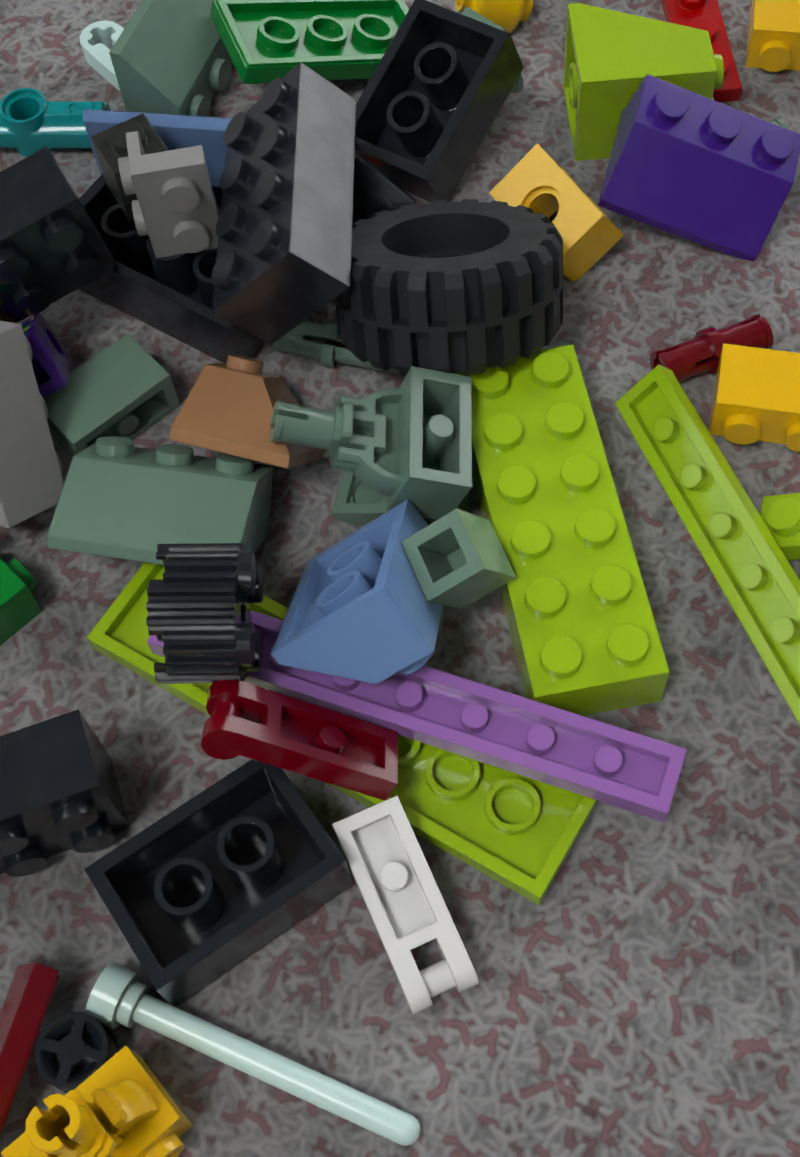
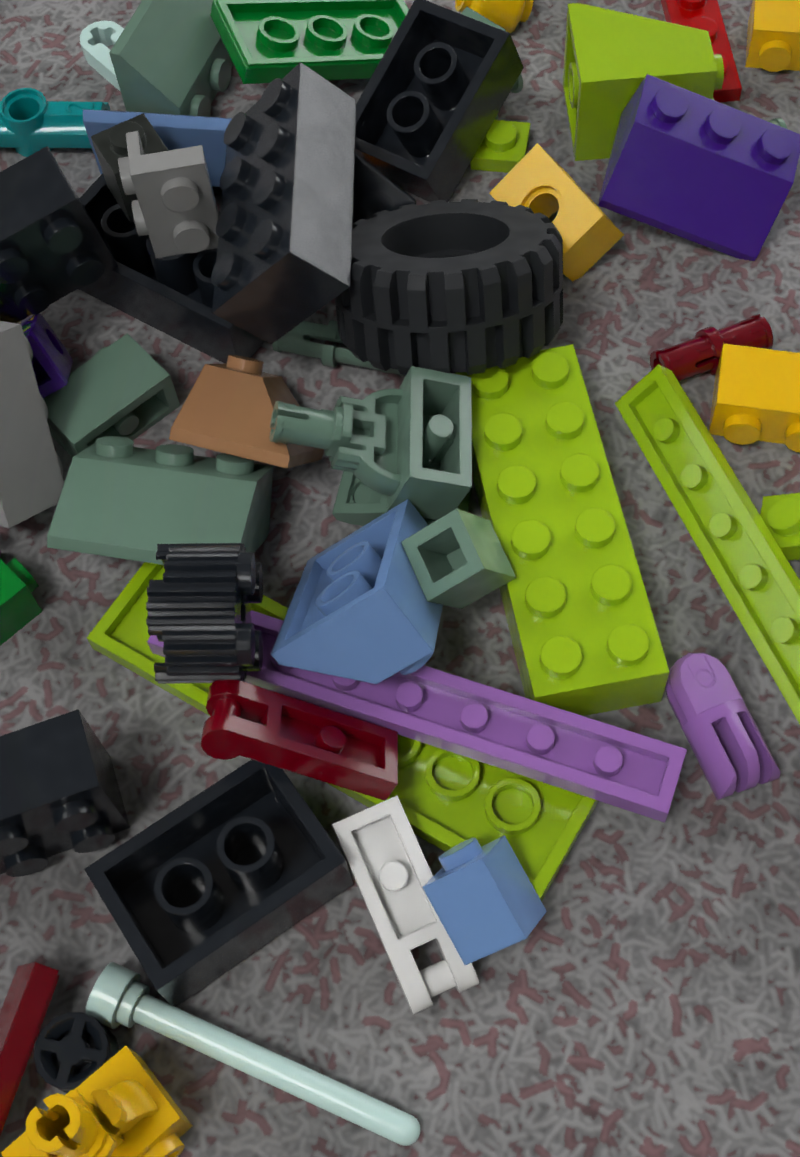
(483, 898): none -> medium blue brick
(502, 146): none -> lime plate
(718, 725): none -> medium lavender arm

